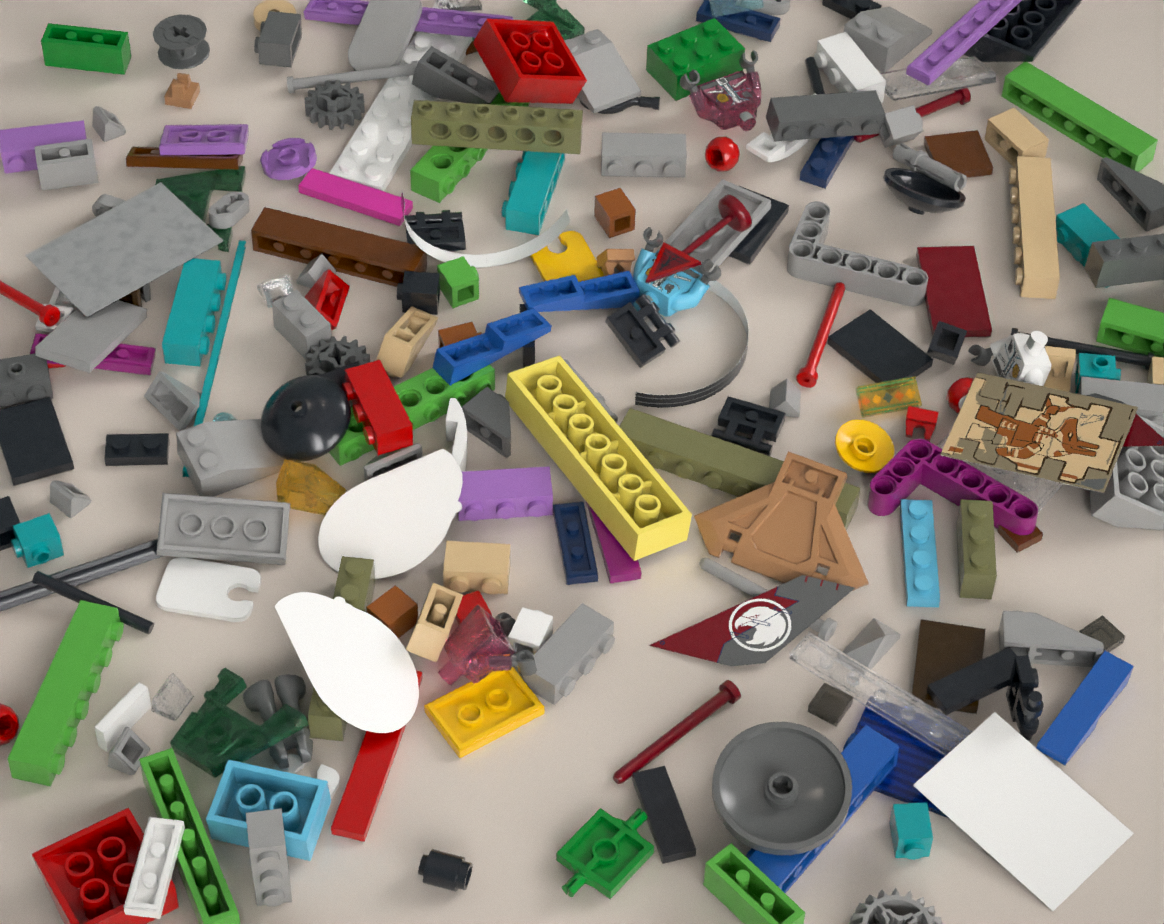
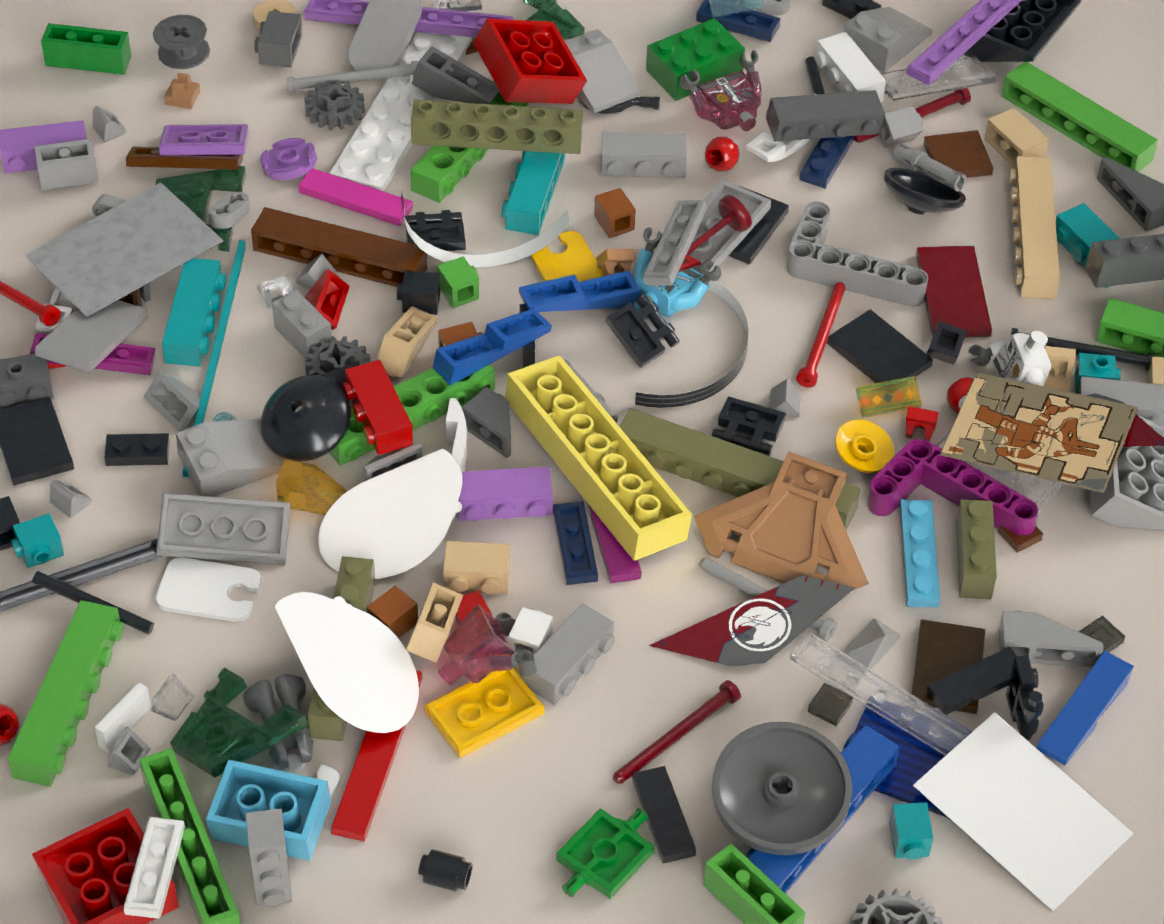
(675, 242): none -> light grey tile

